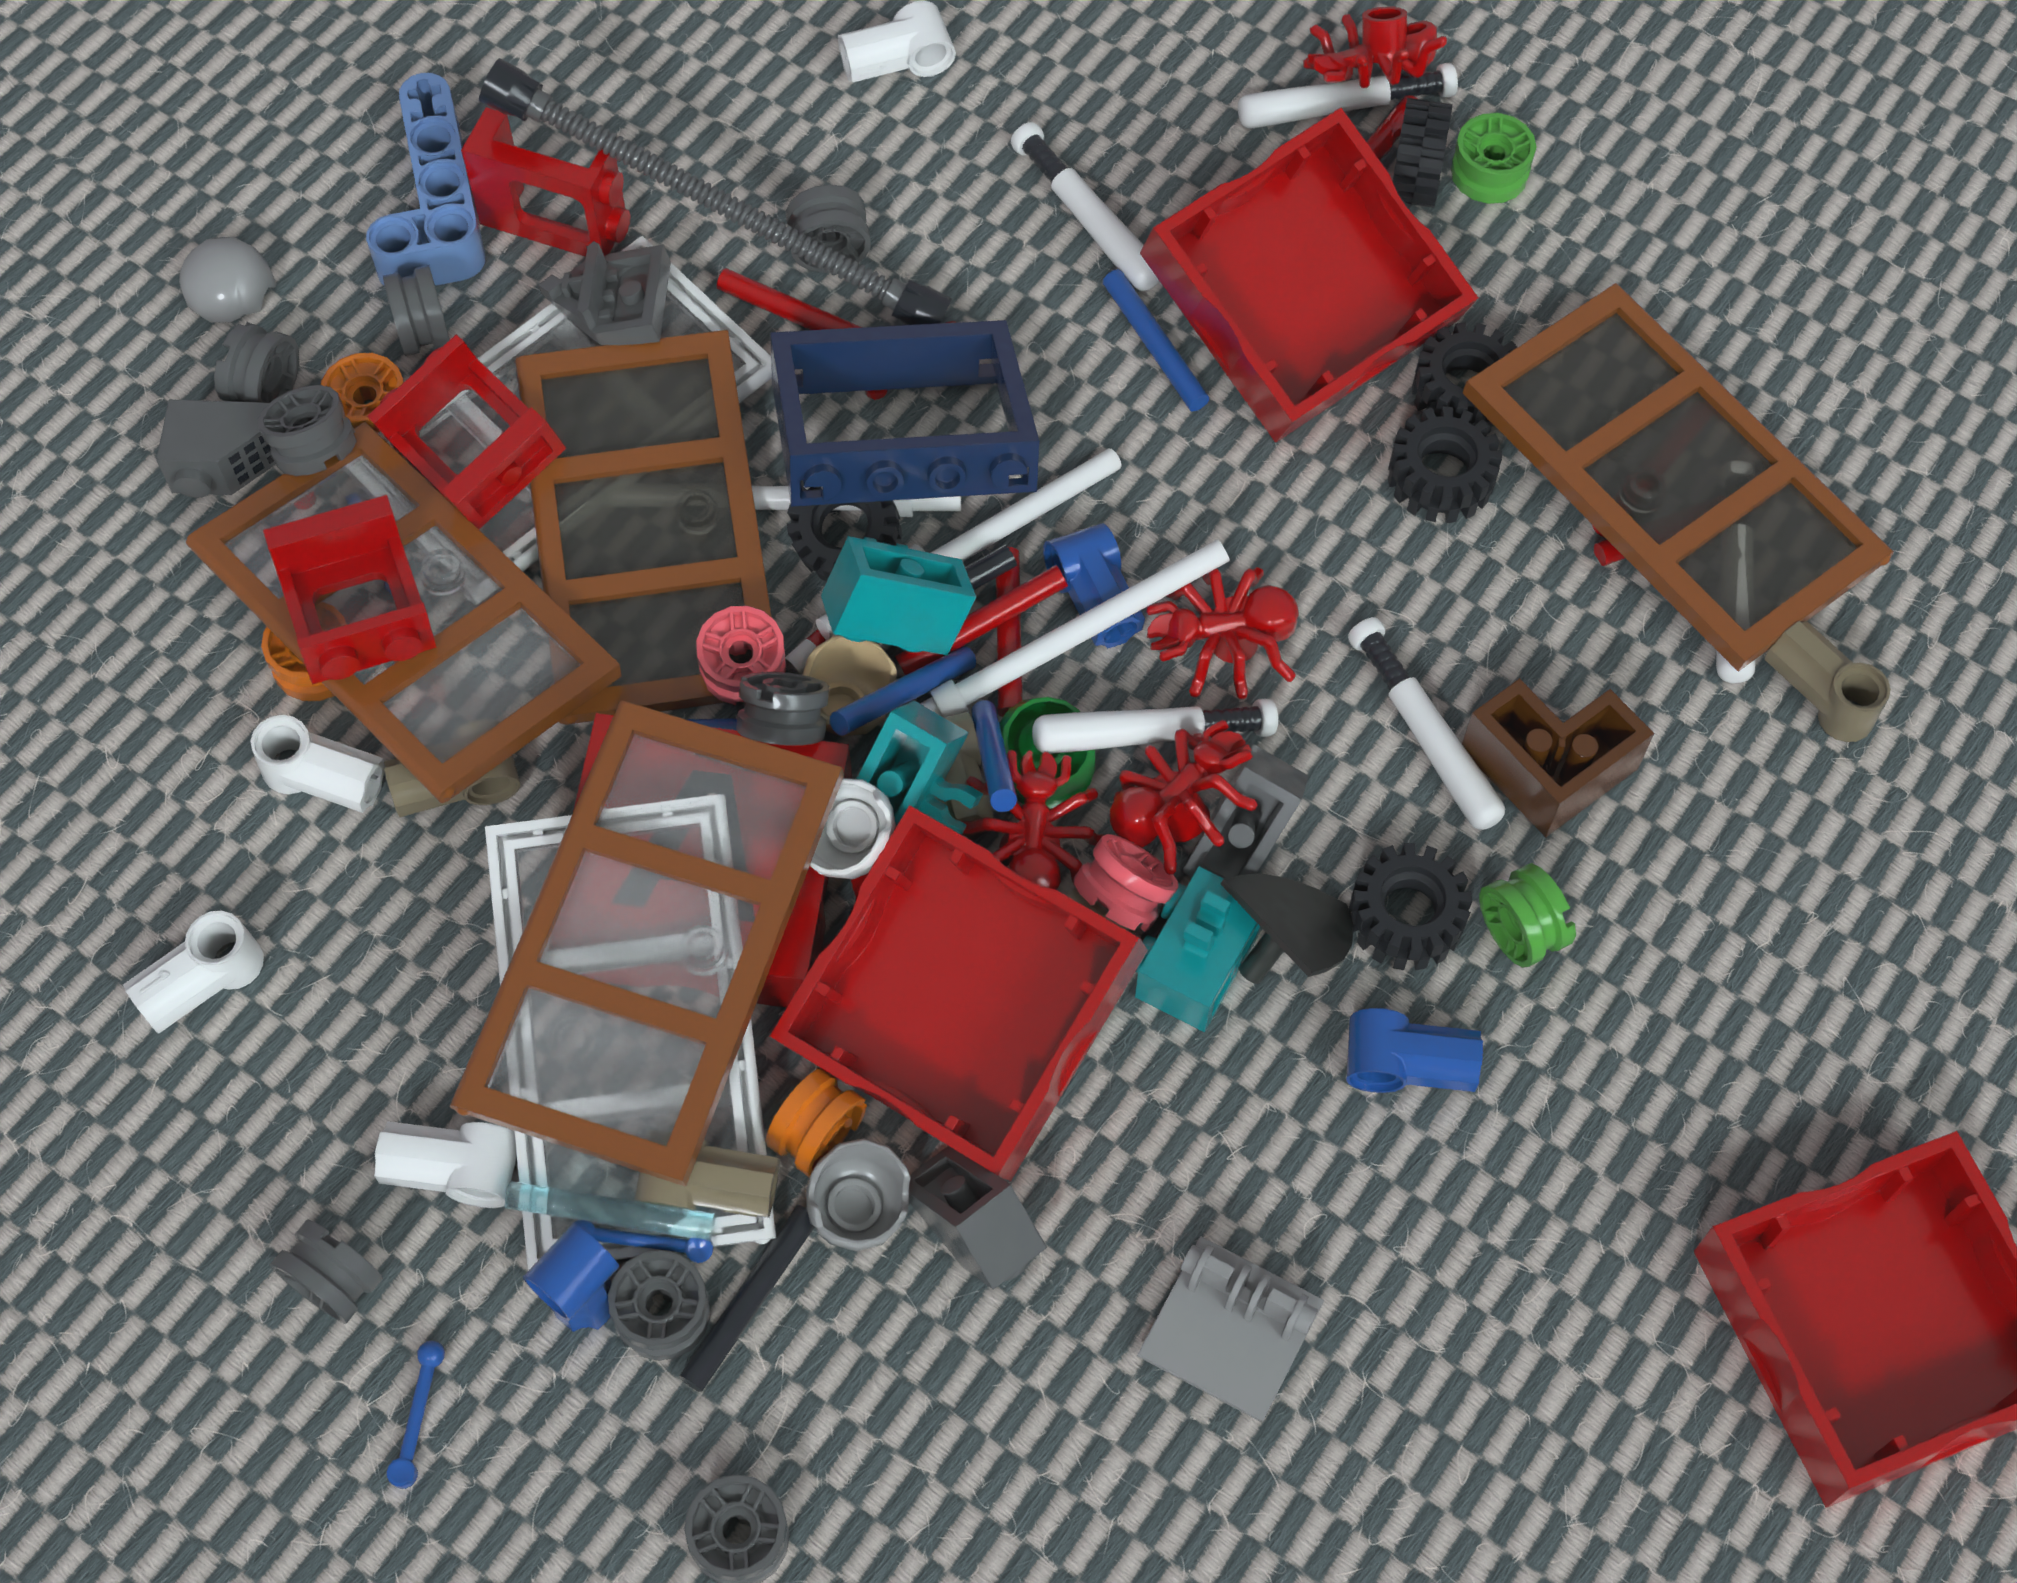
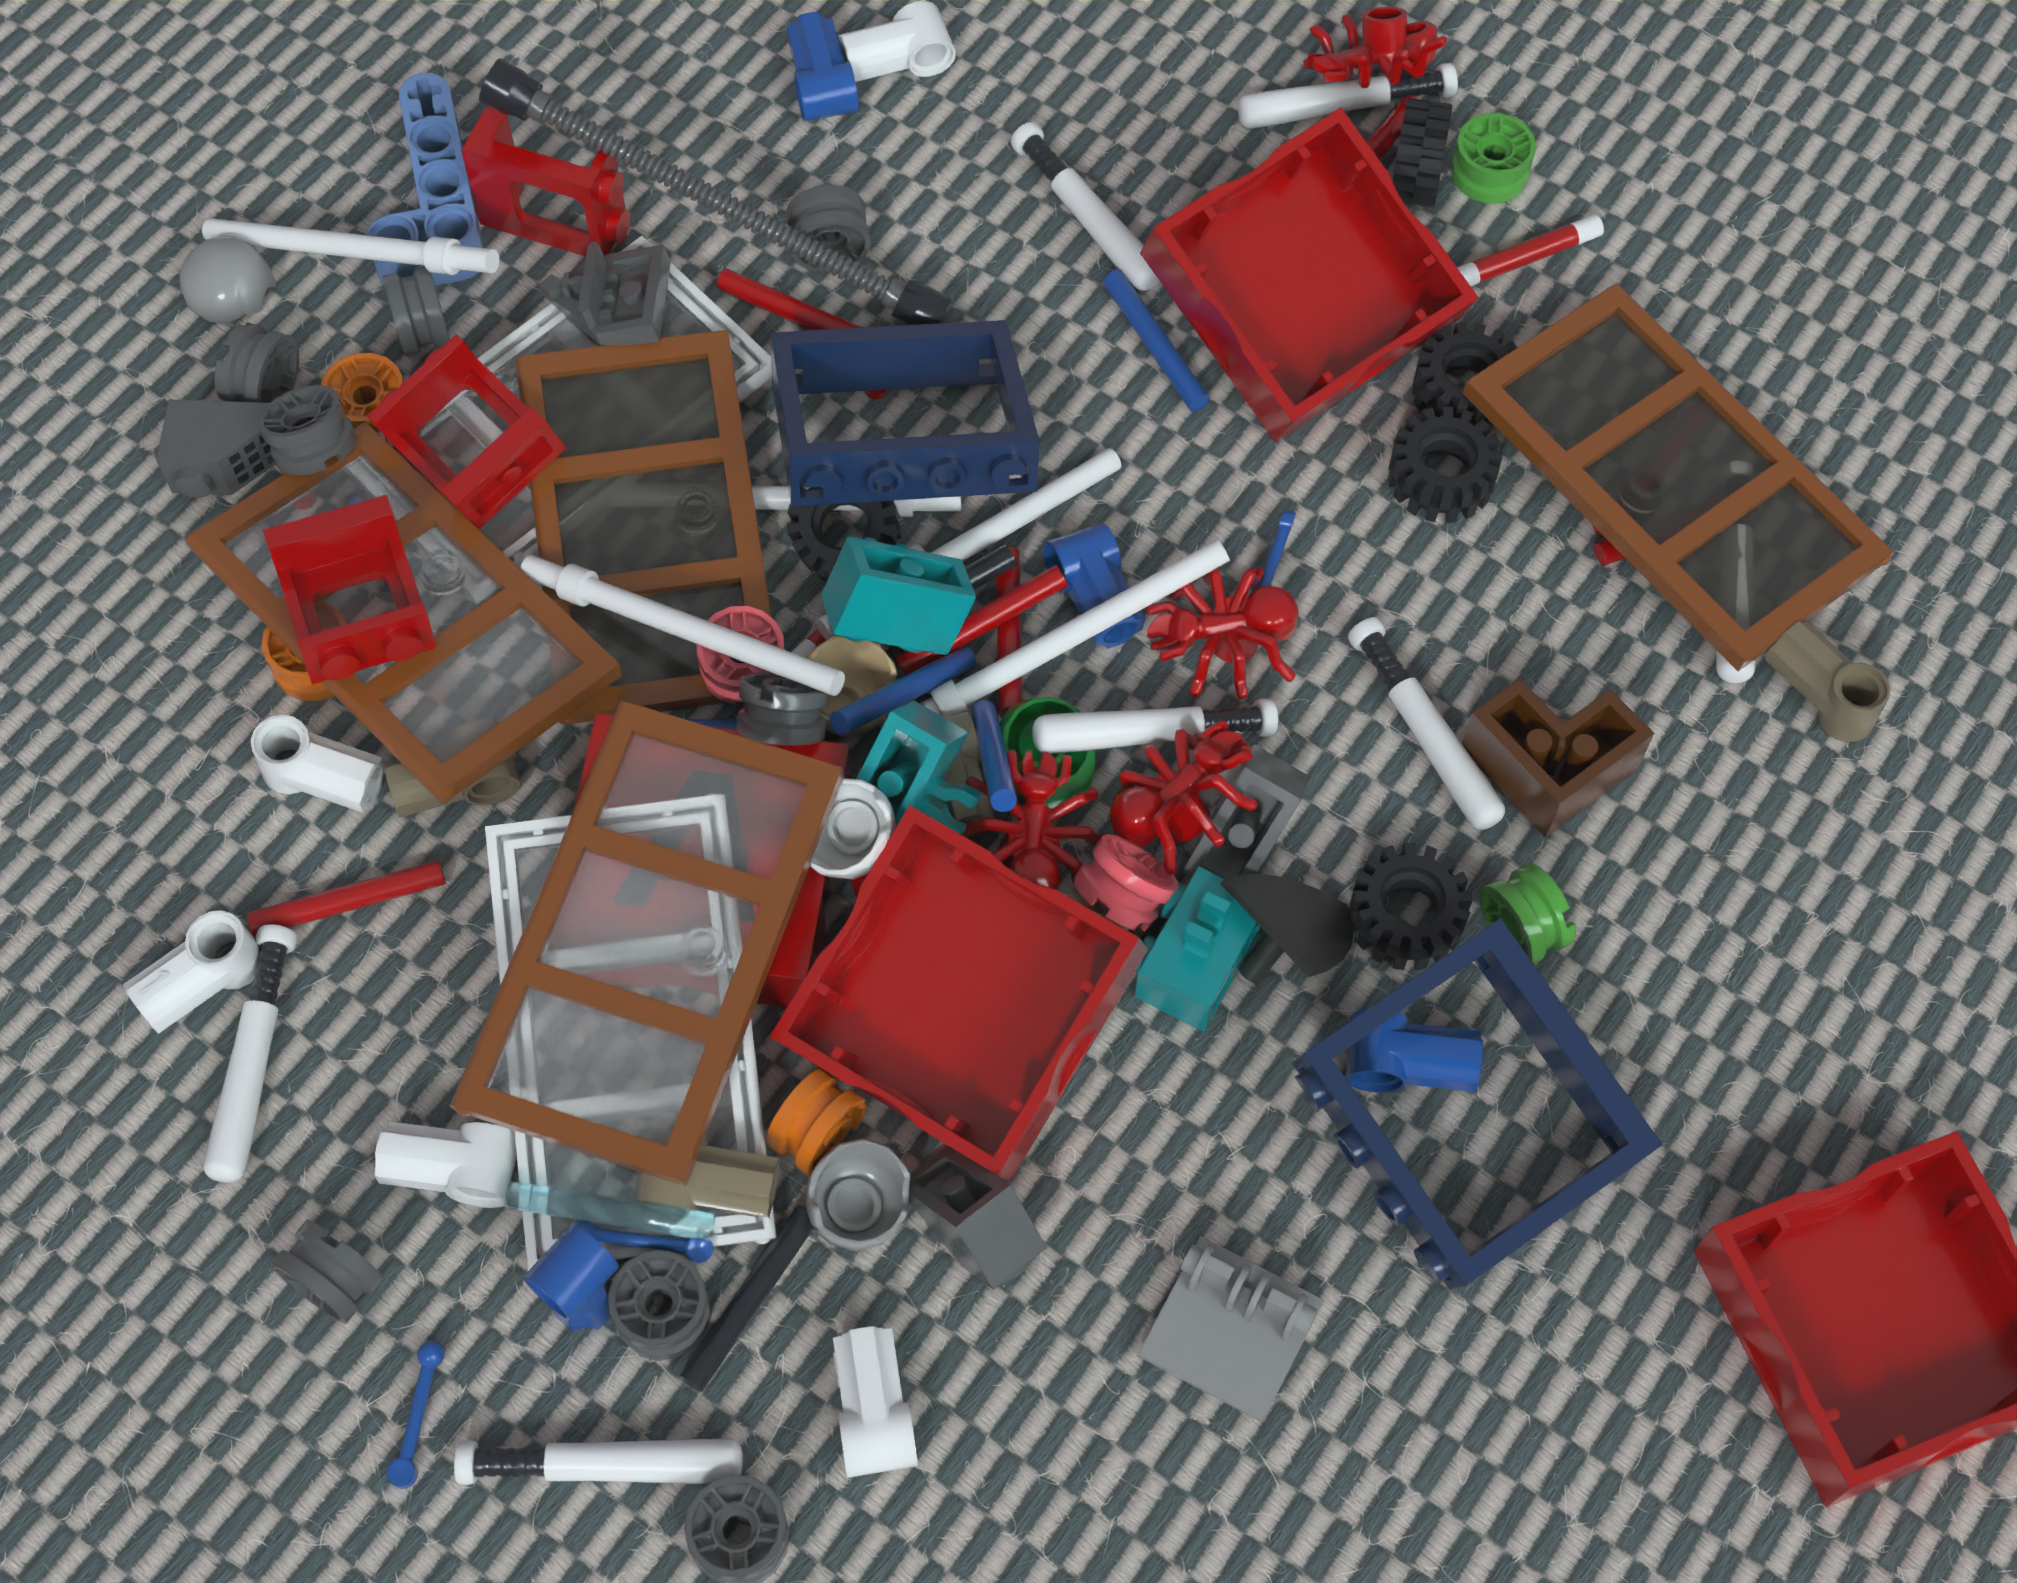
(243, 1084): none -> white piece
(349, 897): none -> red bar
(437, 254): none -> white bar
(584, 587): none -> white bar
(624, 1461): none -> white piece
(821, 76): none -> blue piece
(874, 1419): none -> white piece
(1277, 547): none -> blue hinge
(1532, 250): none -> red bar
(1560, 1045): none -> dark blue window

